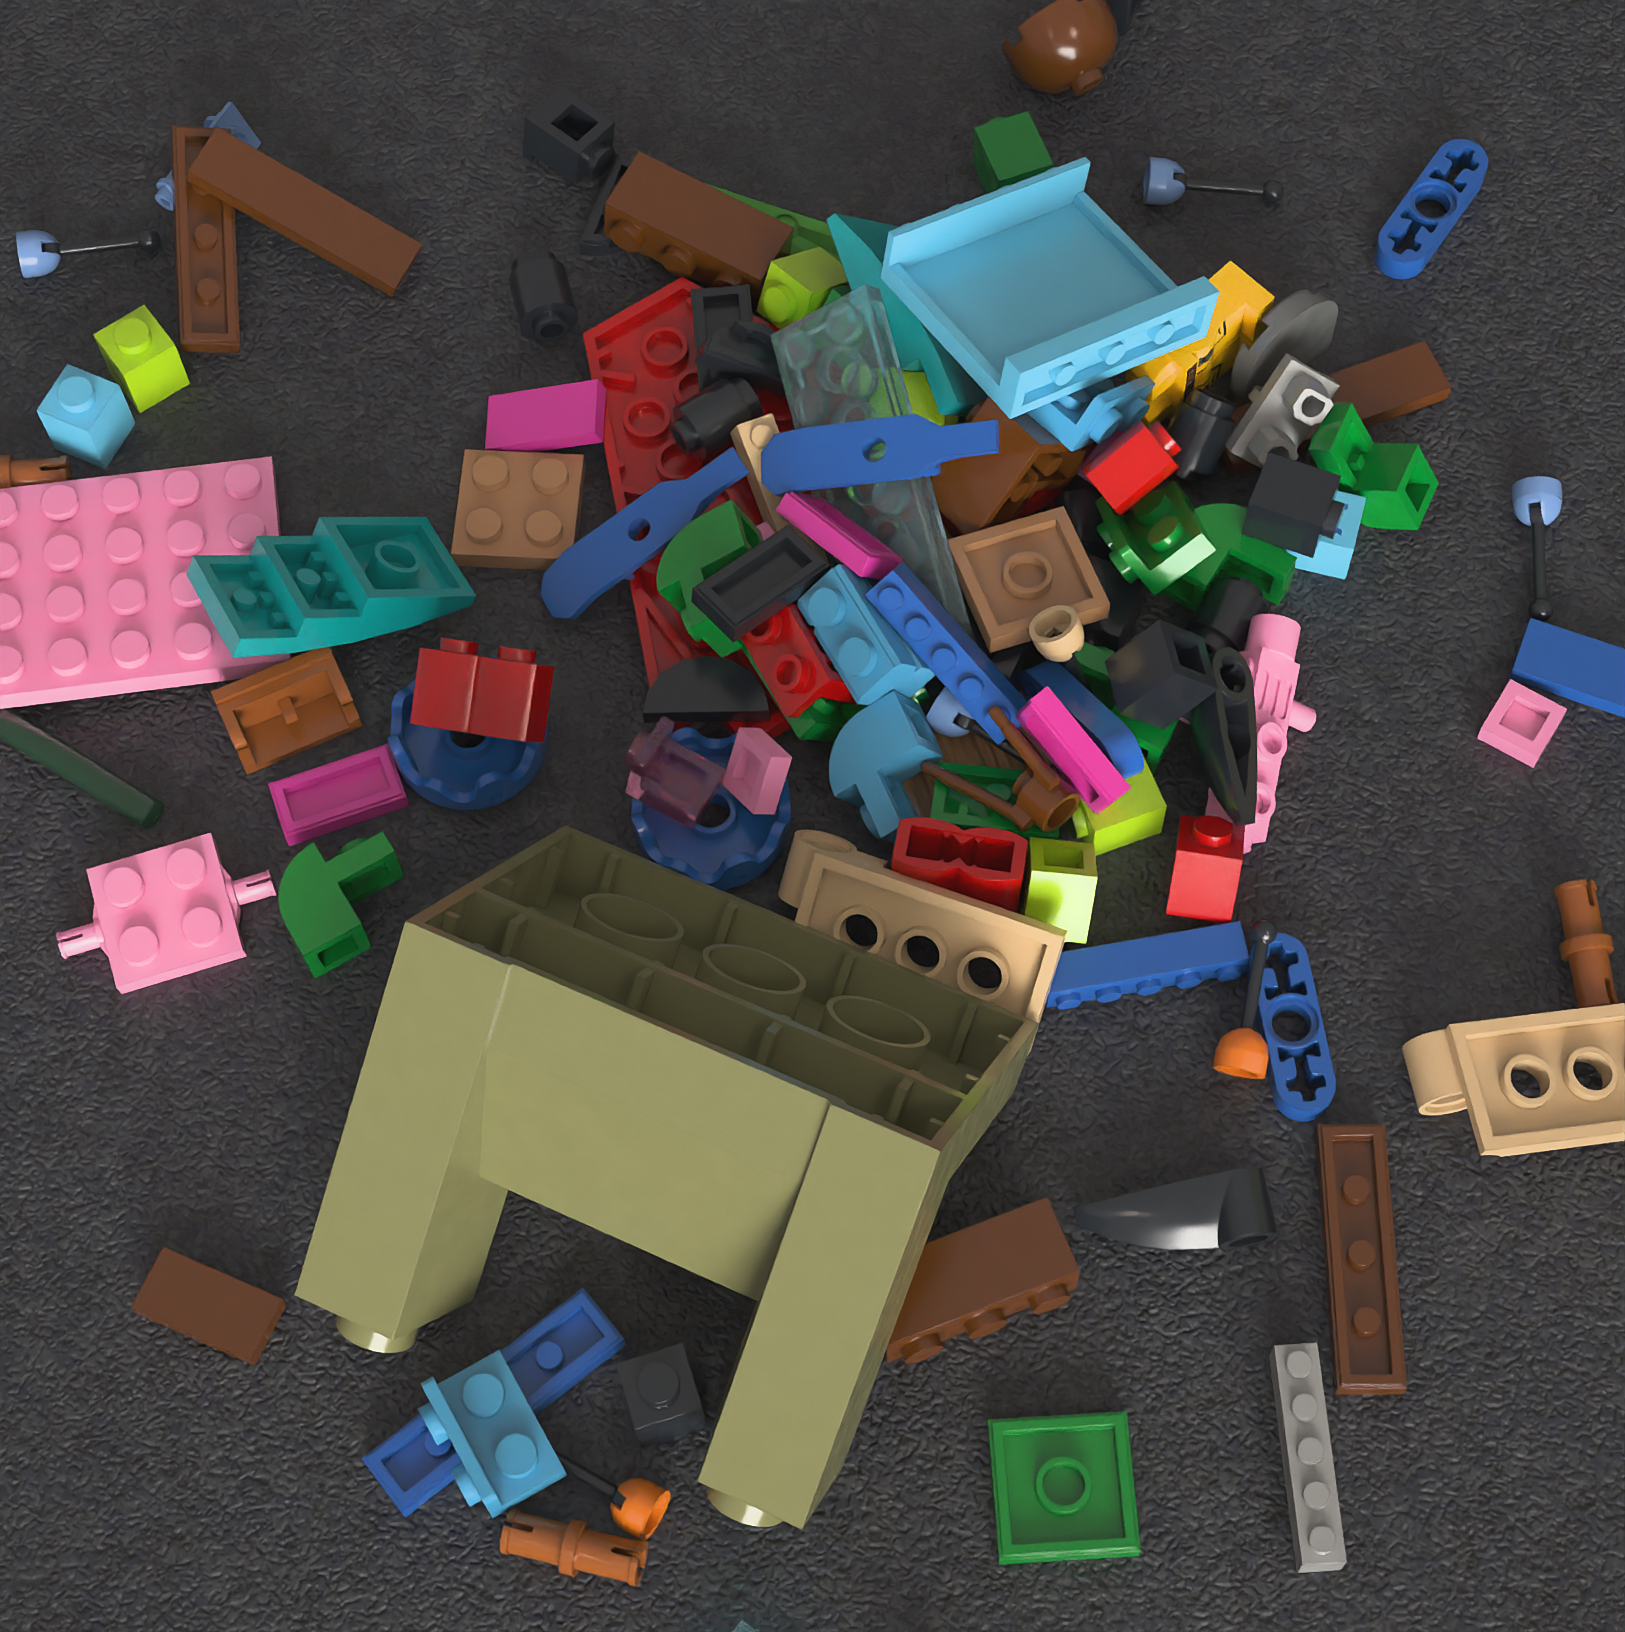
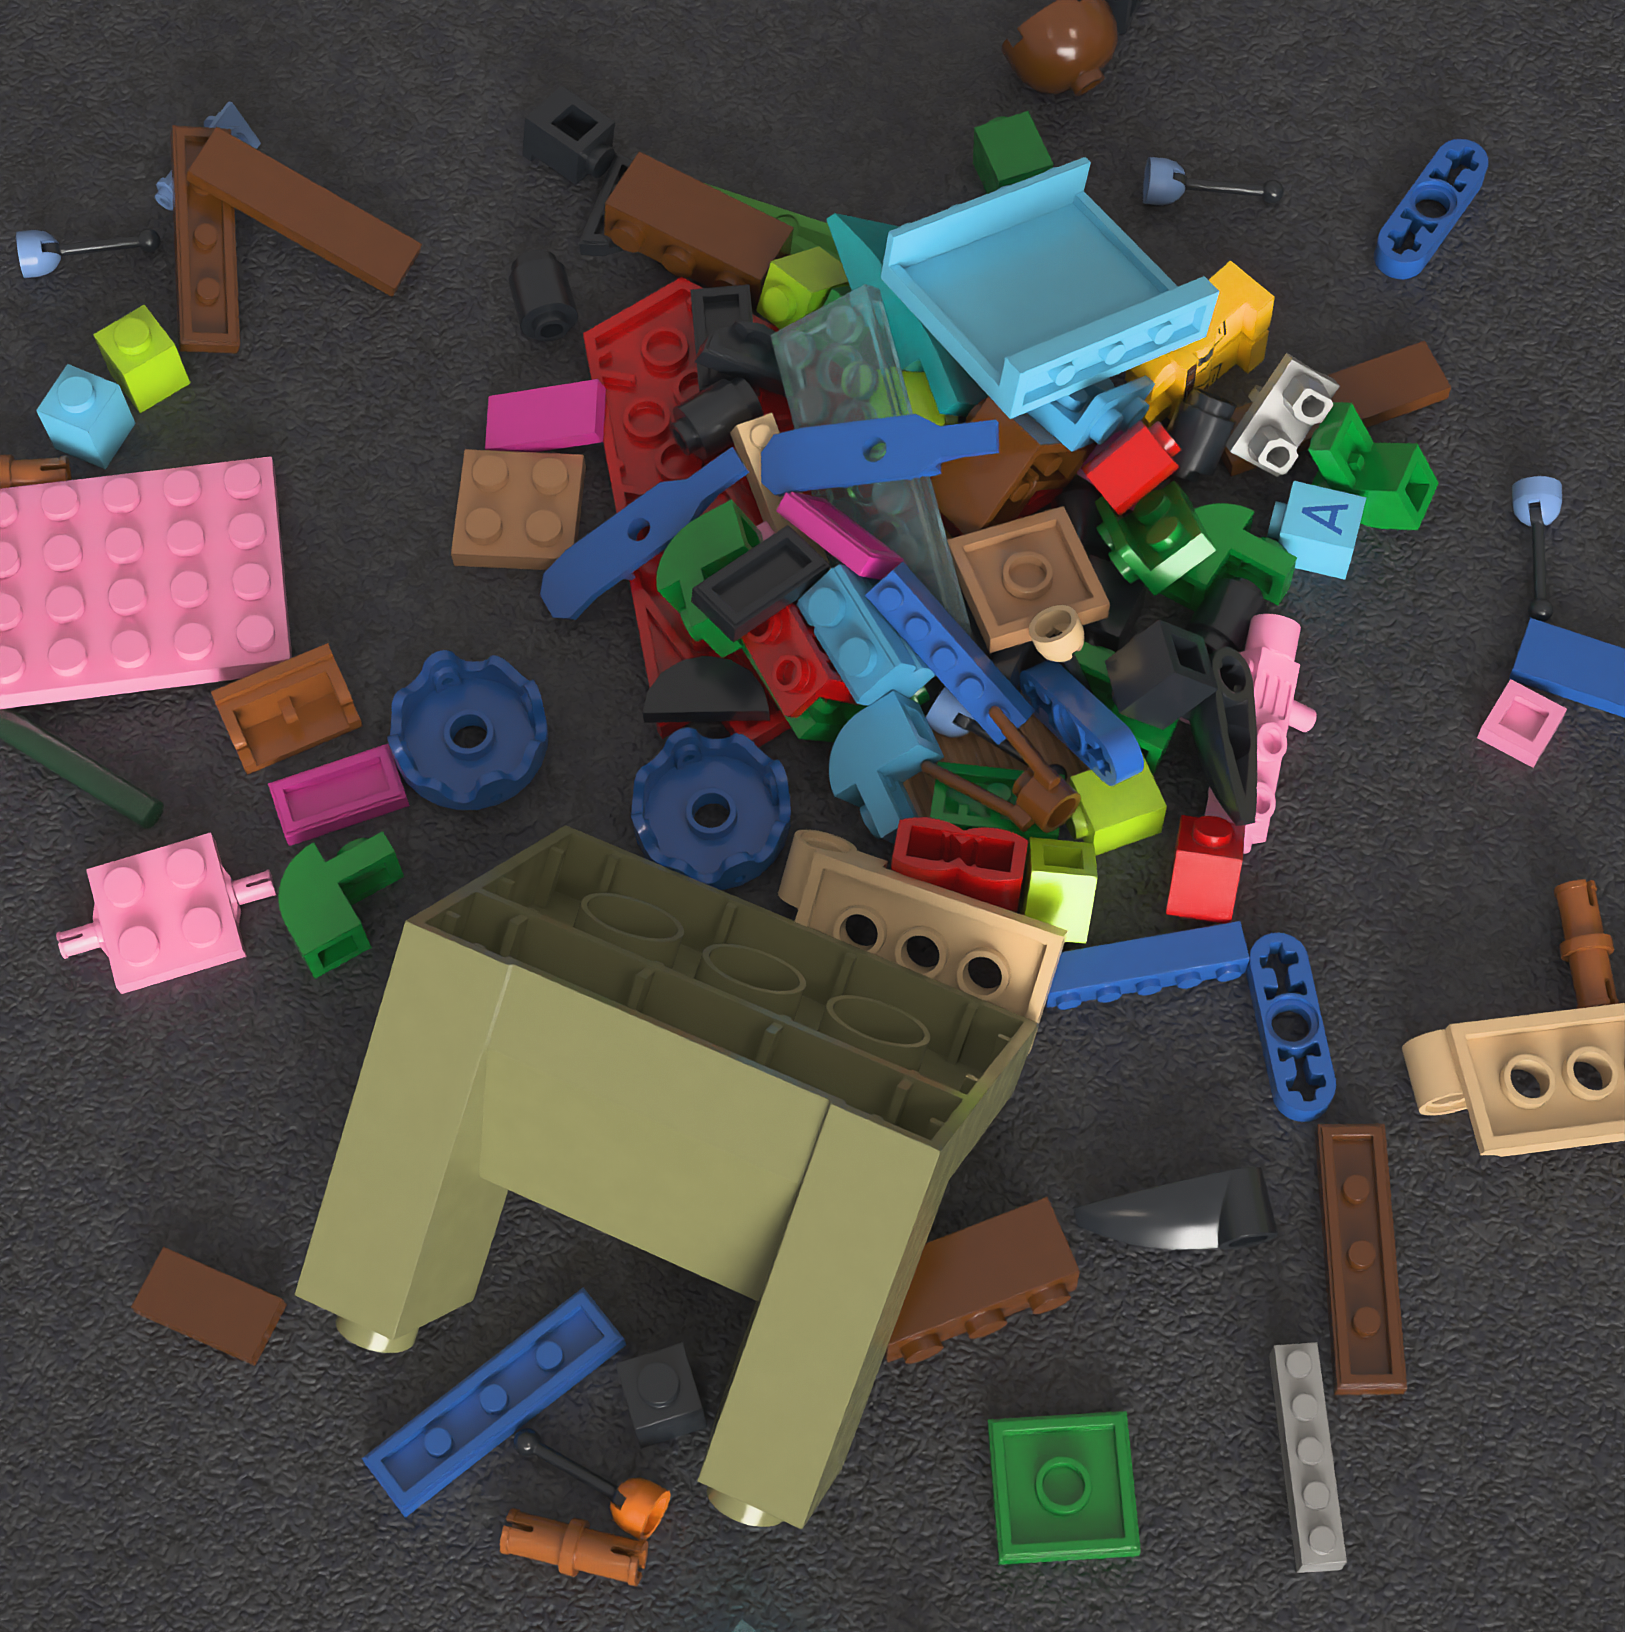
(330, 587): teal slope -> none
(482, 693): red brick -> none
(493, 1434): dark azure bracket -> none
(671, 775): clear pink bracket -> none
(757, 770): bright pink tile -> none
(1072, 750): dark pink tile -> none
(1243, 1049): hinge -> none
(1293, 505): black brick -> none
(1296, 326): dark grey tile -> none

